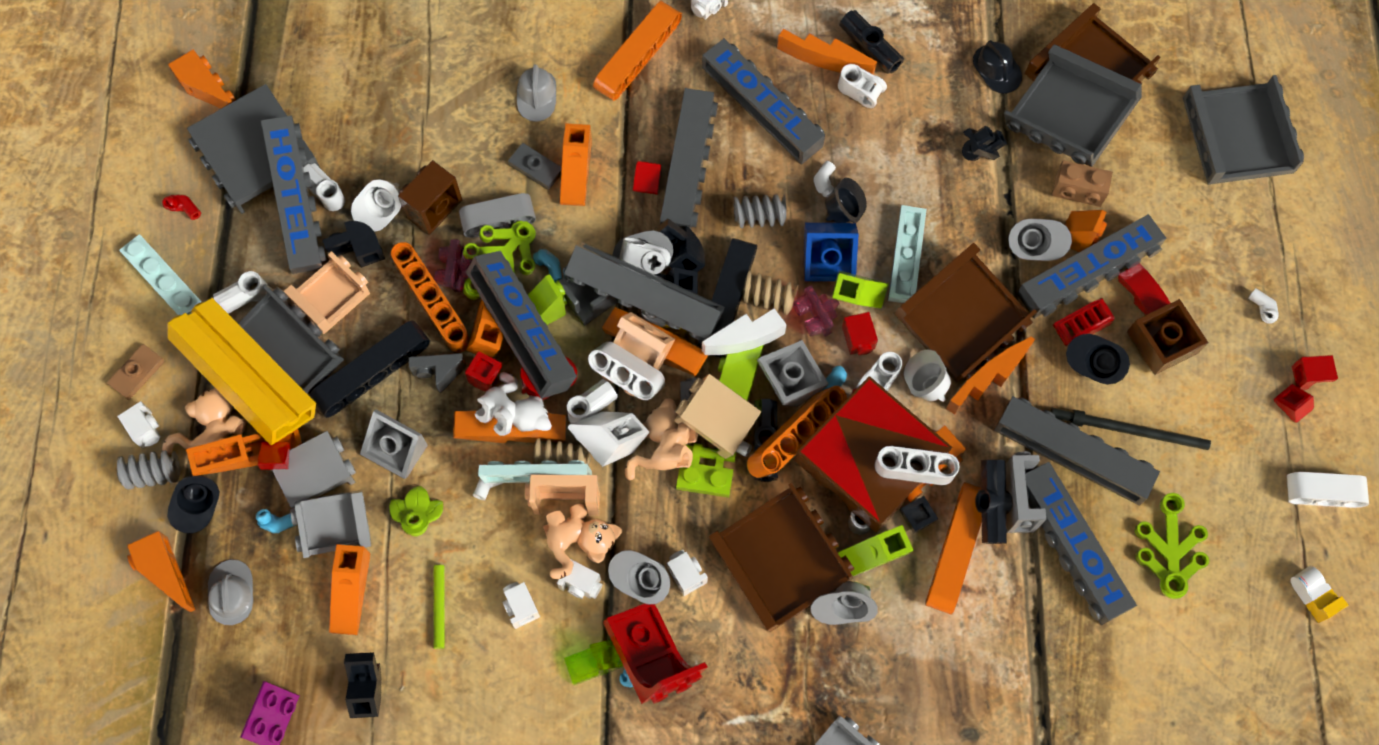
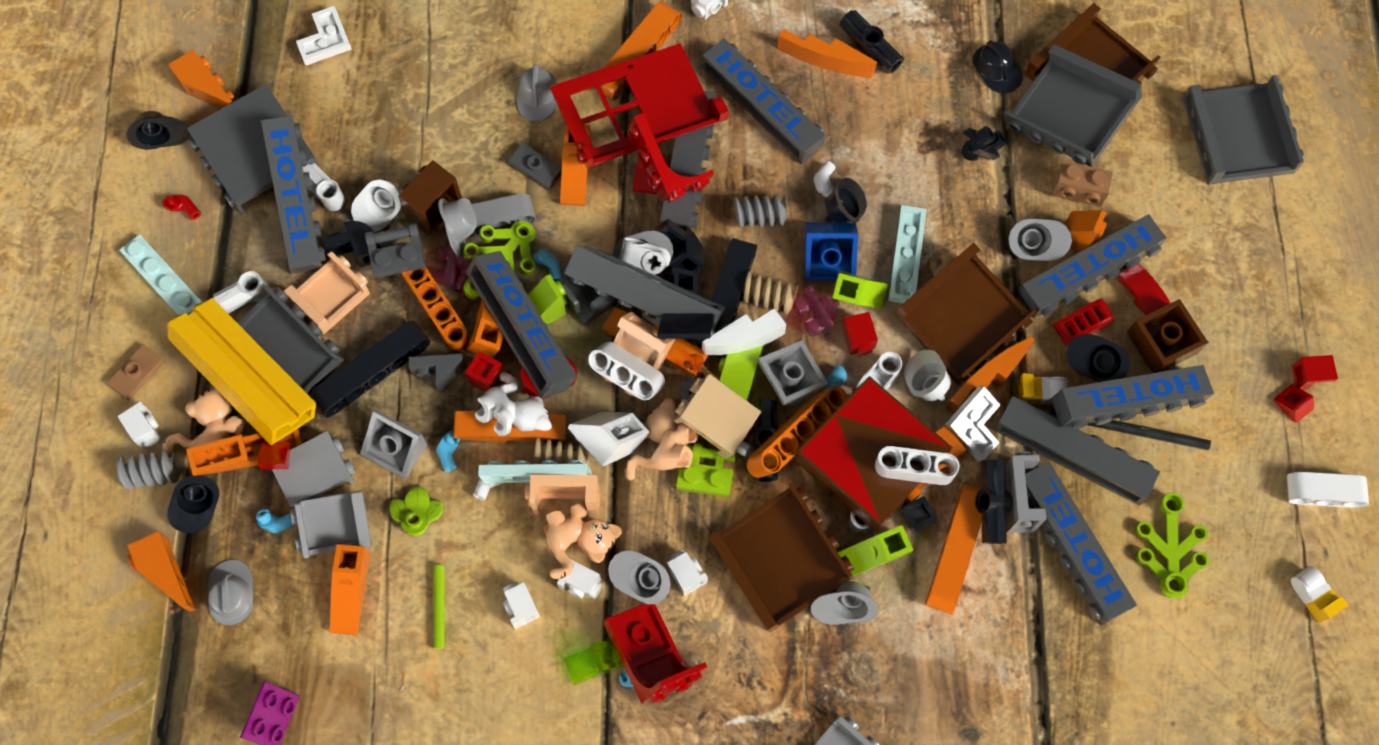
(156, 130): none -> black piece
(328, 42): none -> white plate
(364, 685): black brick -> none
(395, 258): none -> dark grey plate
(445, 451): none -> medium azure arm
(459, 222): none -> light grey piece
(592, 401): white piece -> none
(662, 88): none -> red door
(662, 178): none -> red bracket
(686, 326): none -> black slope
(699, 361): none -> clear orange hand
(862, 86): white piece -> none
(969, 421): none -> white plate
(1040, 389): none -> leg
(1132, 396): none -> dark grey brick
(1267, 306): white arm -> none

